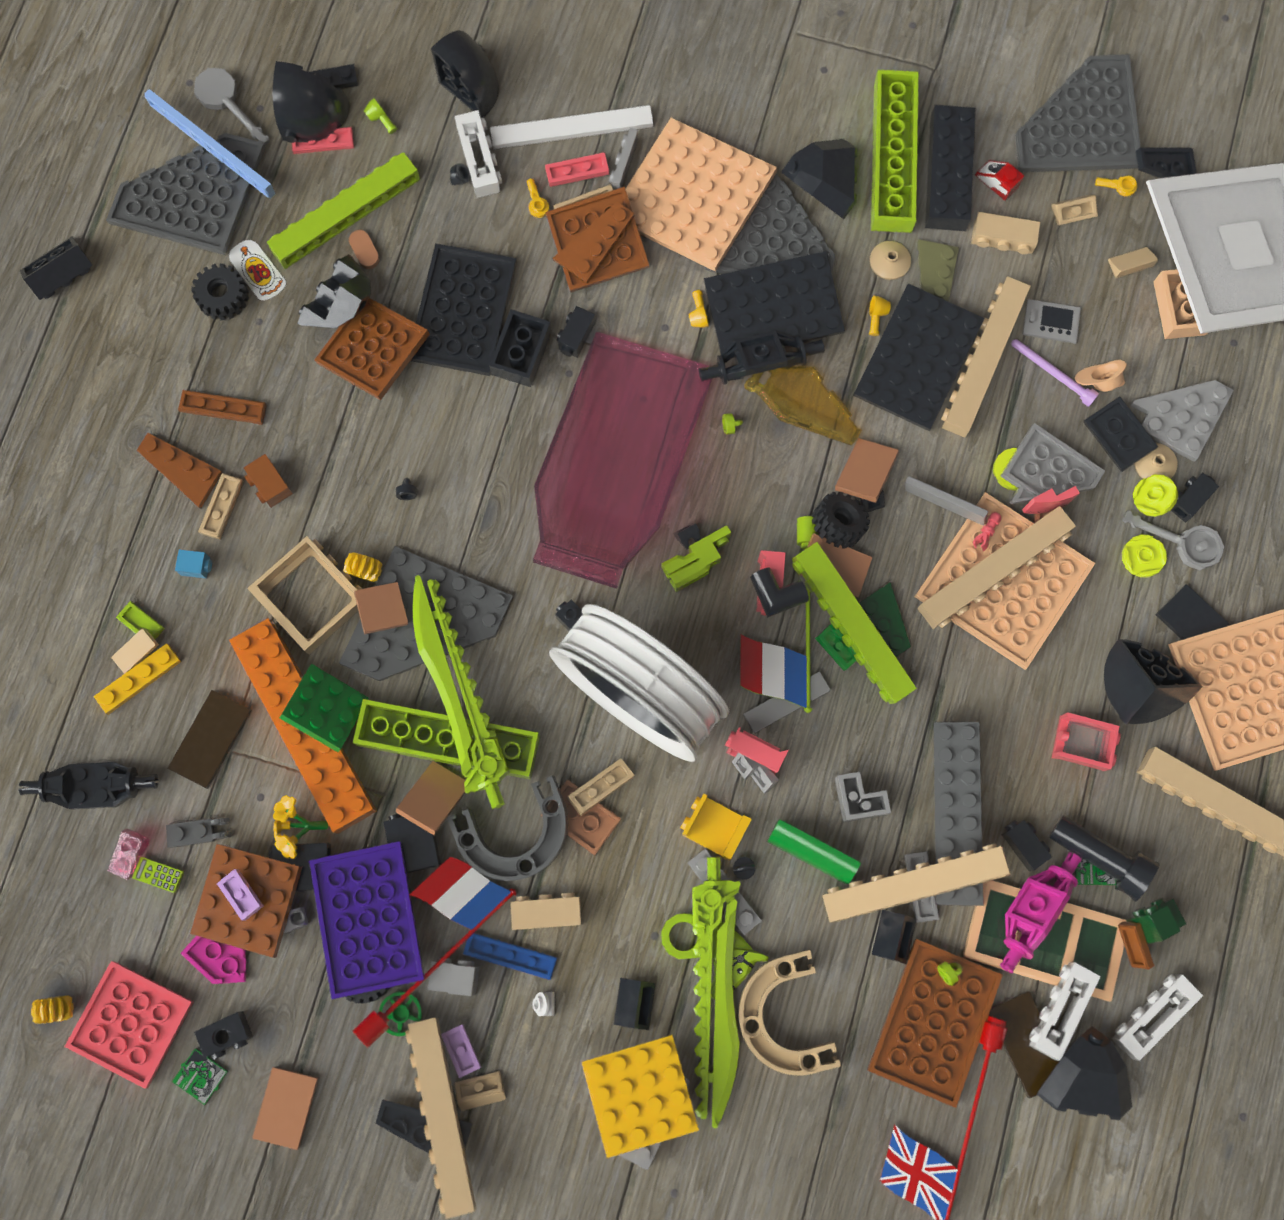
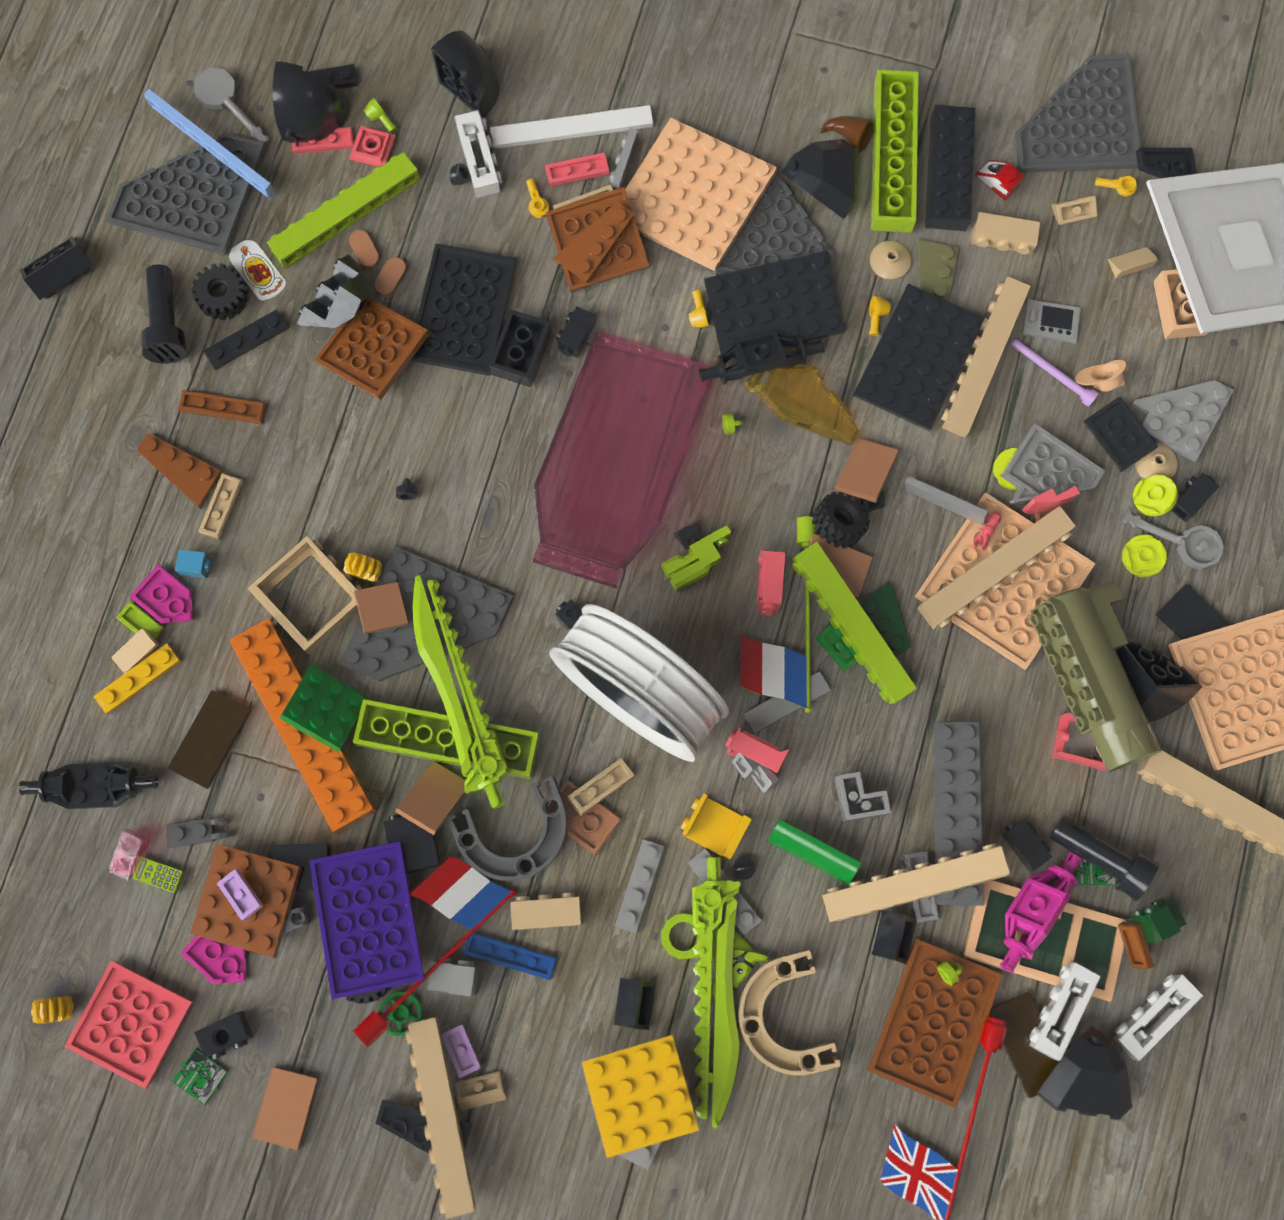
(162, 340): none -> black piece
(164, 597): none -> dark pink tile
(245, 339): none -> black plate
(267, 480): dark orange brick -> none
(284, 810): yellow plant -> none
(376, 156): none -> coral piece
(390, 277): none -> nougat tile
(544, 1004): white plate -> none
(639, 886): none -> light grey plate
(776, 599): black brick -> none
(855, 129): none -> reddish brown hat
(1081, 646): none -> olive piece

